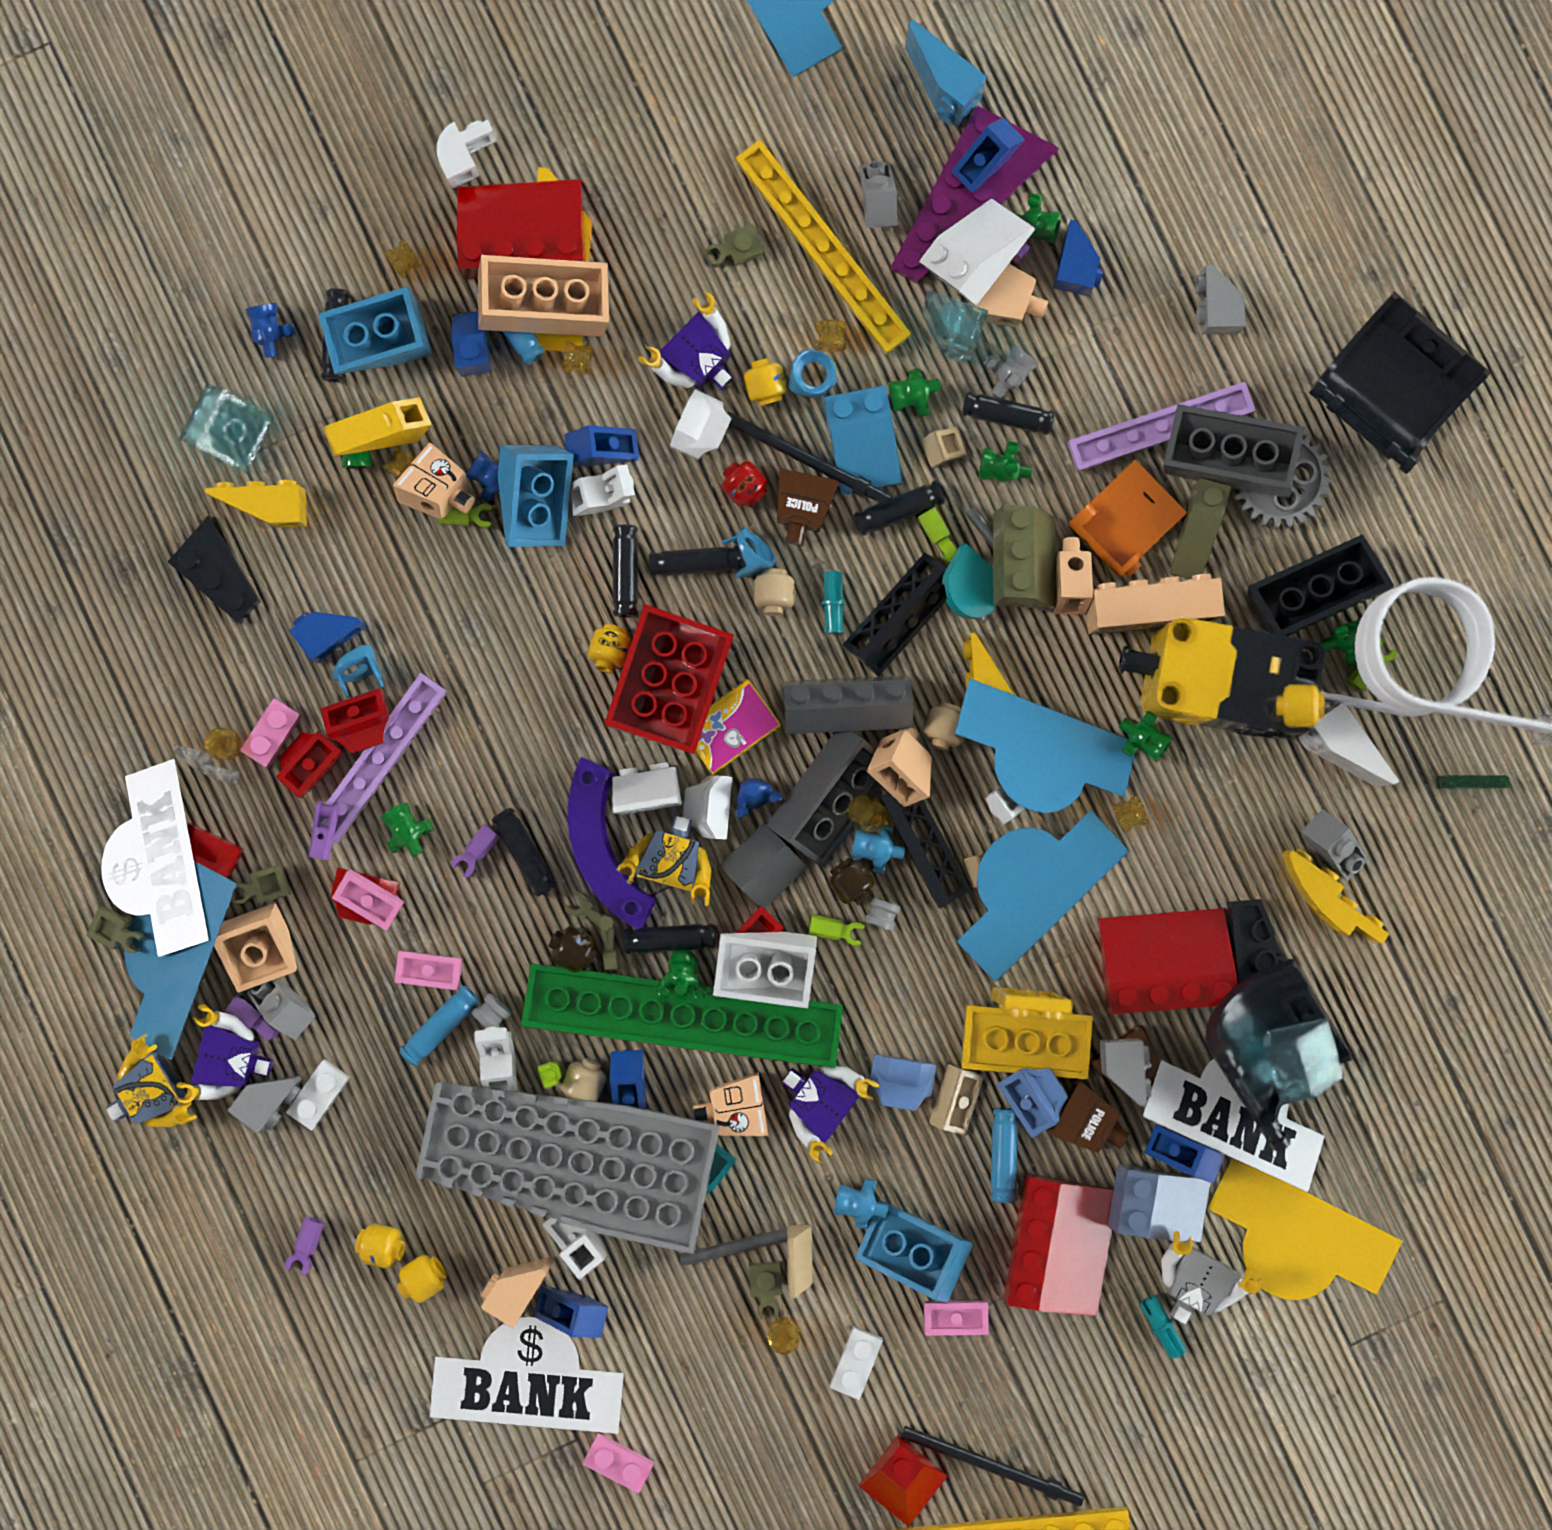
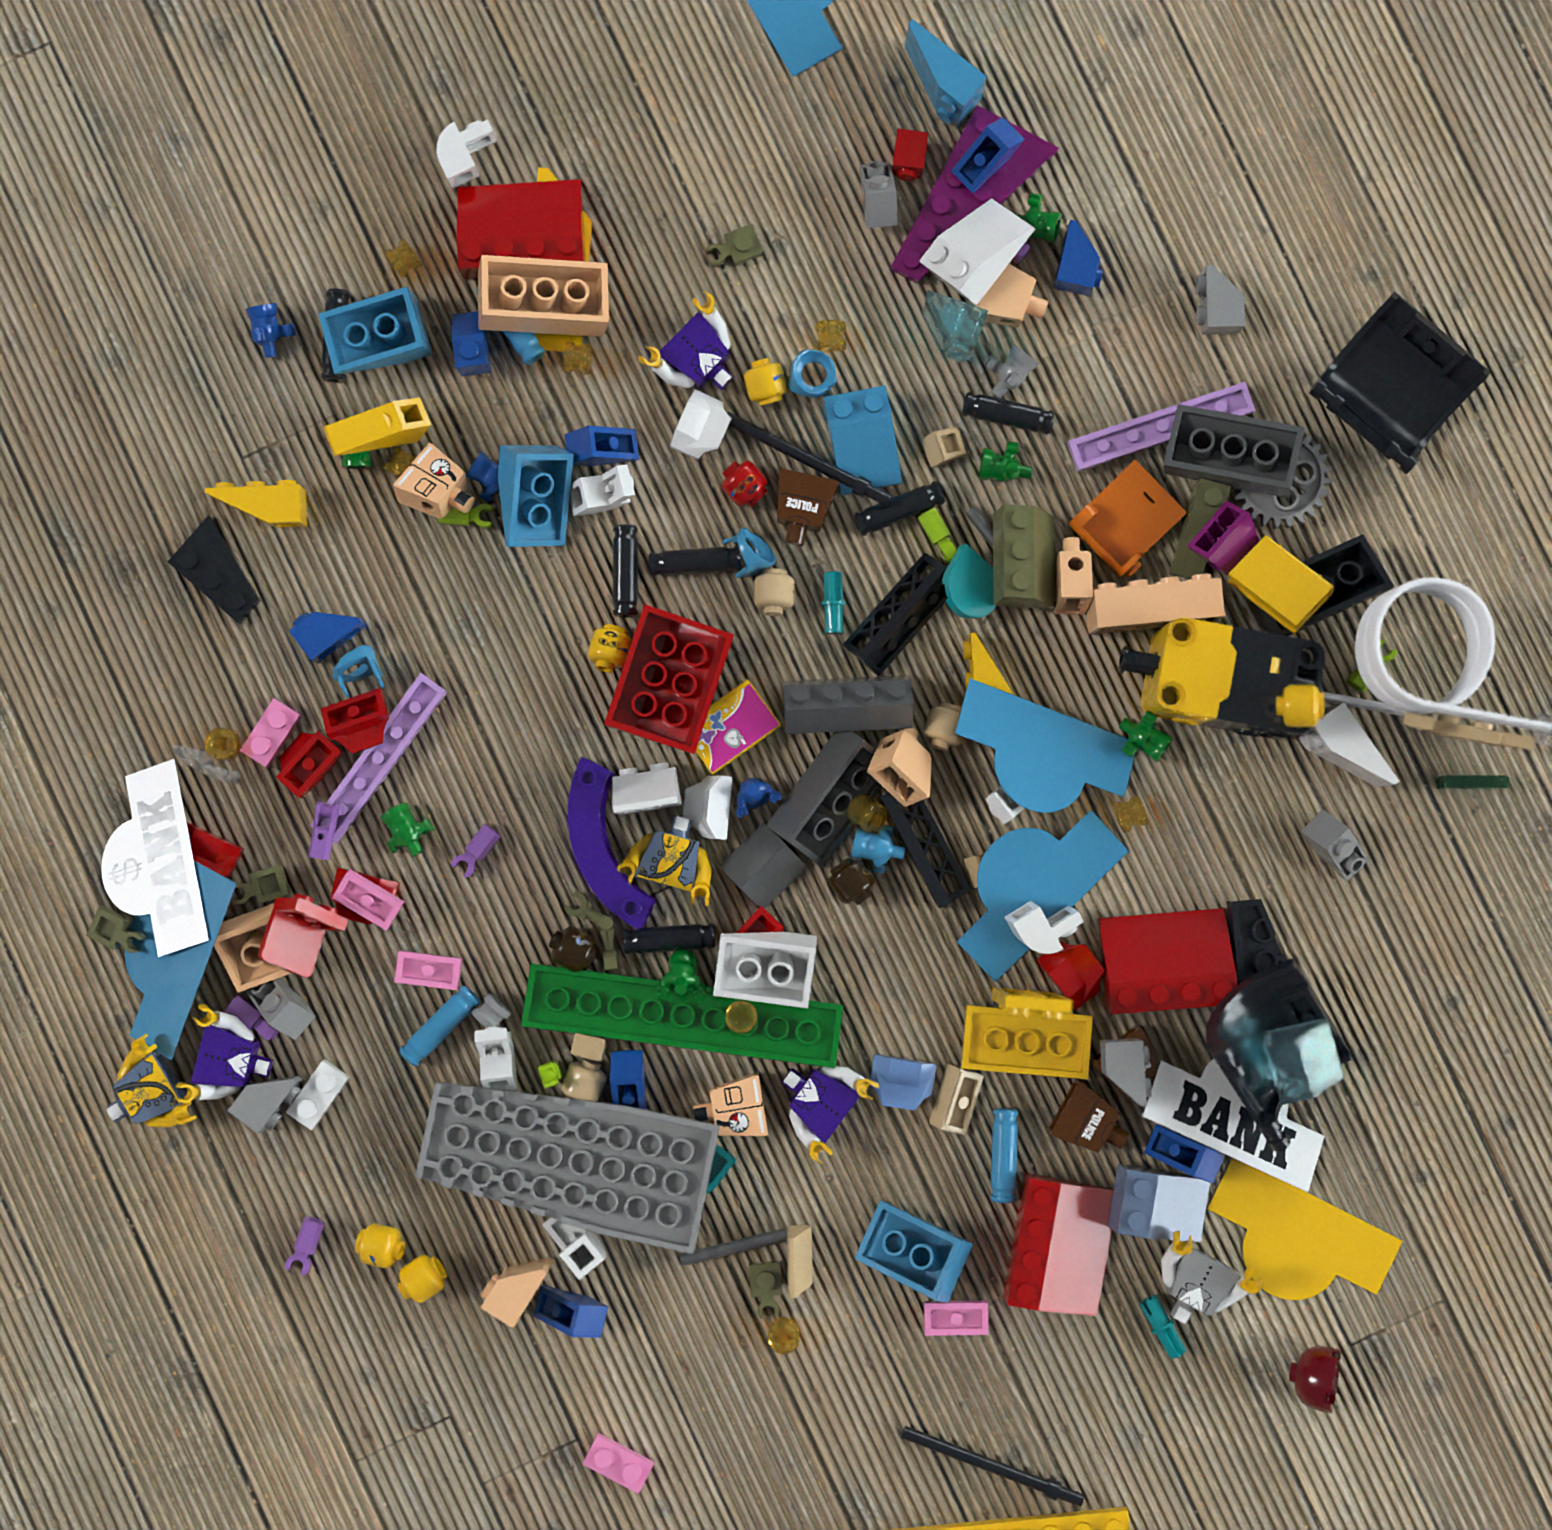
(226, 427): clear light blue slope -> none
(297, 933): none -> bracket
(524, 852): black axle -> none
(527, 1380): white sticker -> none
(588, 1047): none -> tan slope
(739, 1022): none -> clear yellow wheel
(823, 247): yellow plate -> none
(833, 929): lime bar -> none
(856, 1362): white plate -> none
(859, 1203): dark azure piece -> none
(882, 914): light grey wheel -> none
(903, 1480): red slope -> none
(909, 154): none -> red brick
(913, 392): green piece -> none
(1034, 1097): medium blue slope -> none
(1039, 933): none -> white brick
(1073, 972): none -> red slope
(1225, 538): none -> magenta torso
(1280, 584): none -> yellow piece
(1316, 1377): none -> dark red cylinder
(1321, 893): yellow slope -> none
(1343, 639): green piece -> none
(1477, 731): none -> tan wing

